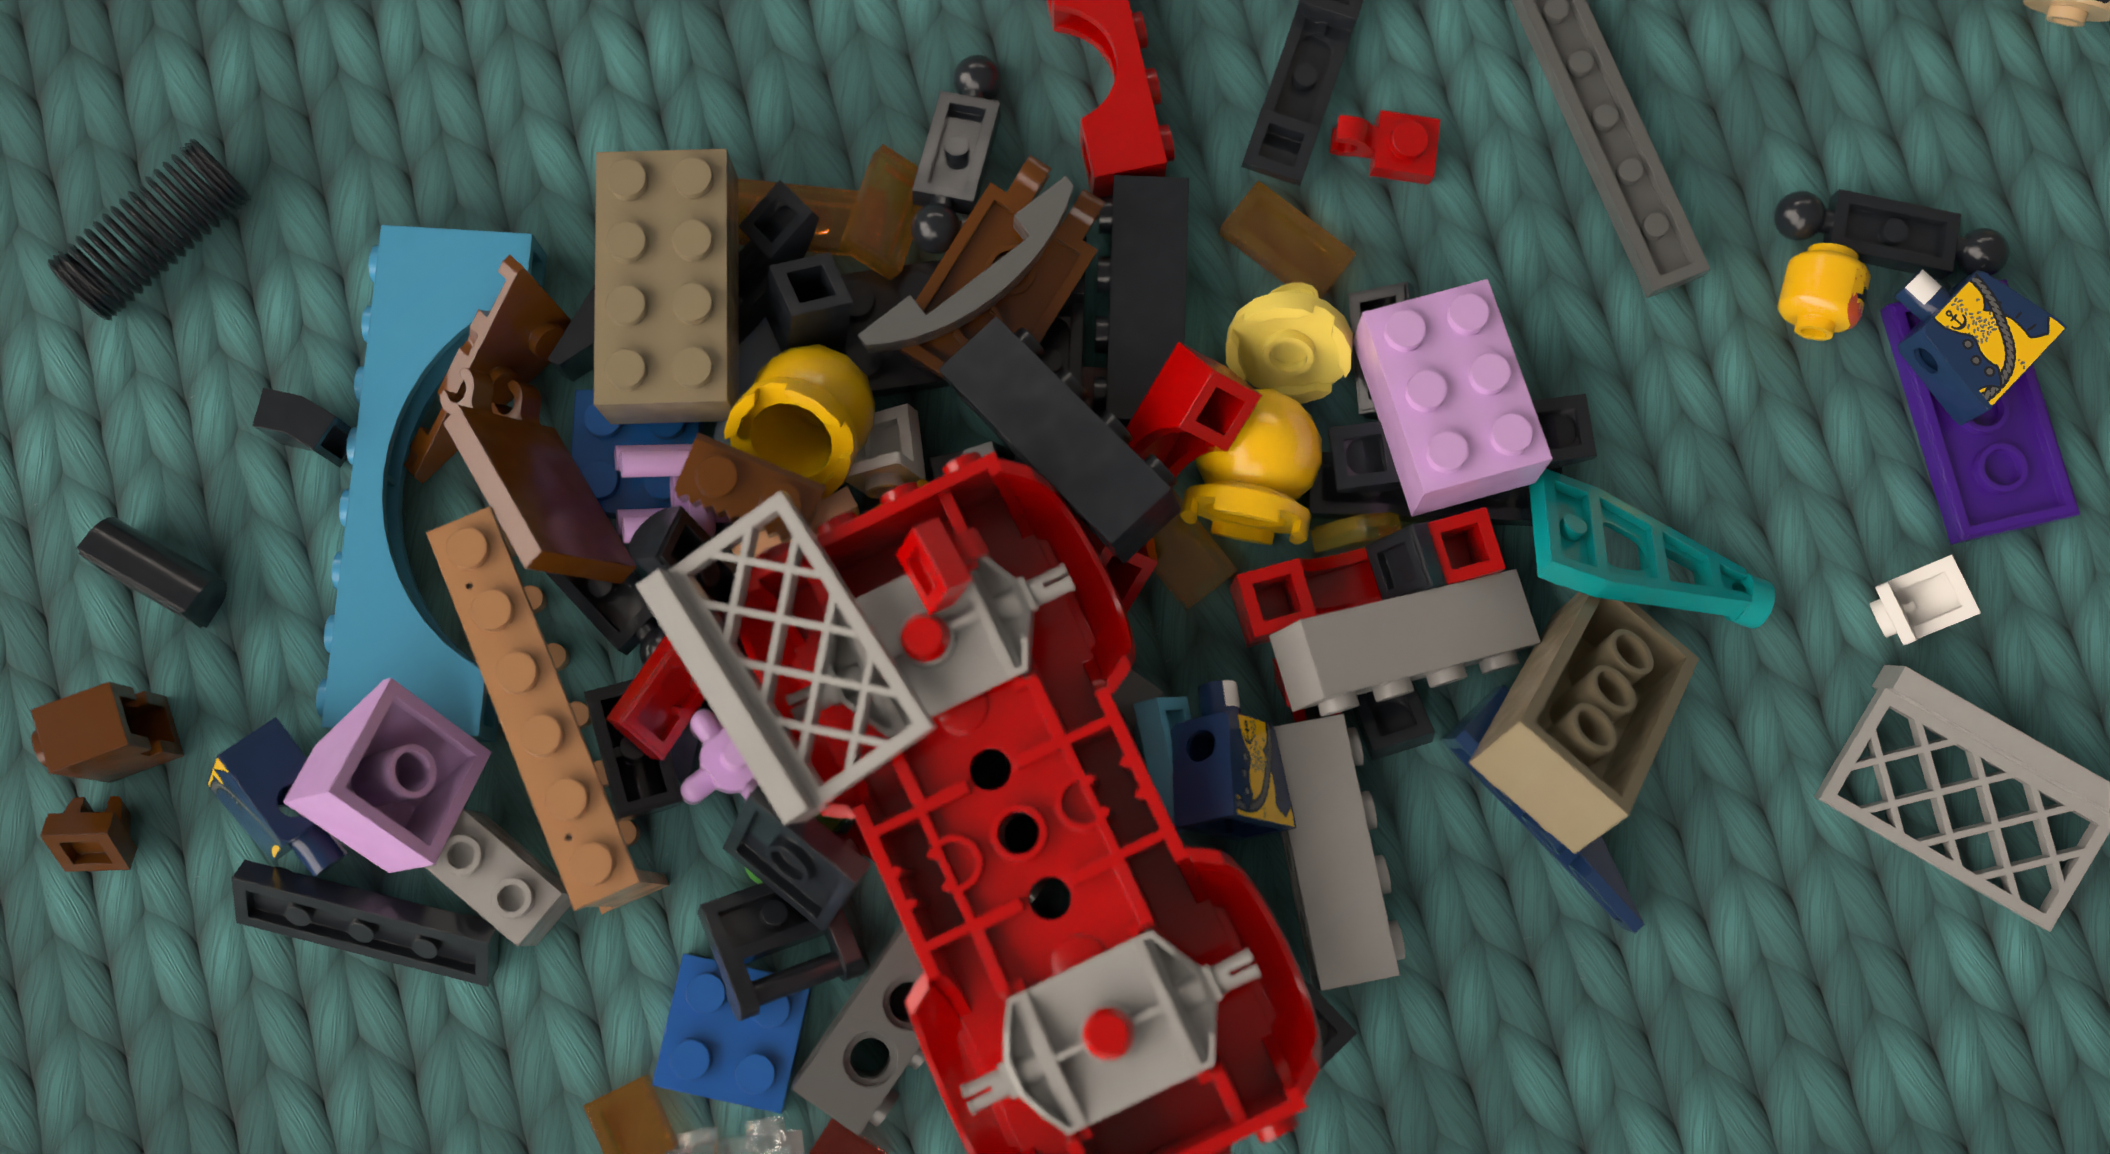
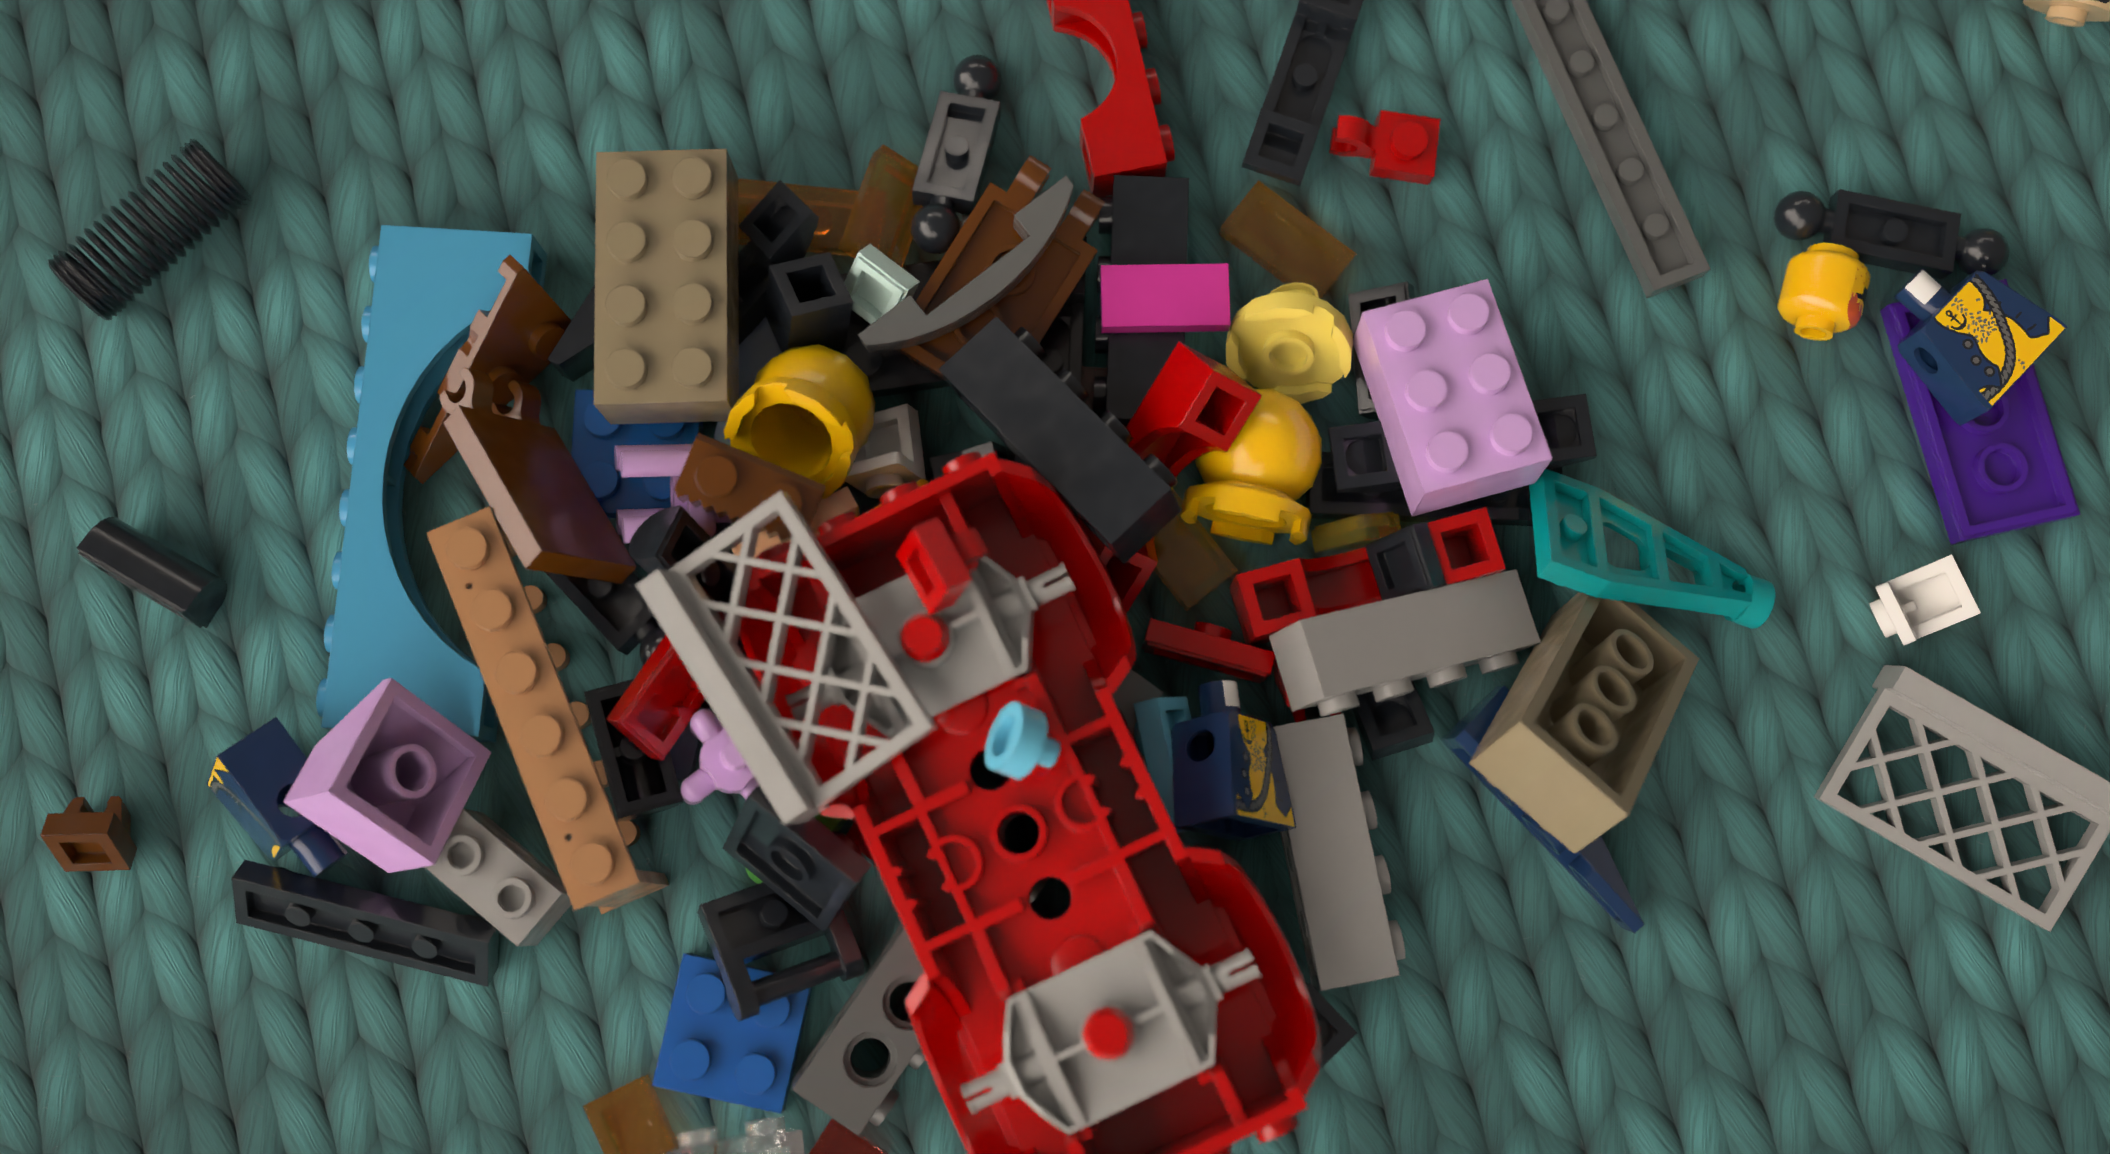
(105, 733): reddish brown brick -> none
(302, 425): black piece -> none
(877, 284): none -> light aqua tile
(1019, 741): none -> medium azure tile
(1165, 298): none -> dark pink tile
(1208, 648): none -> red plate

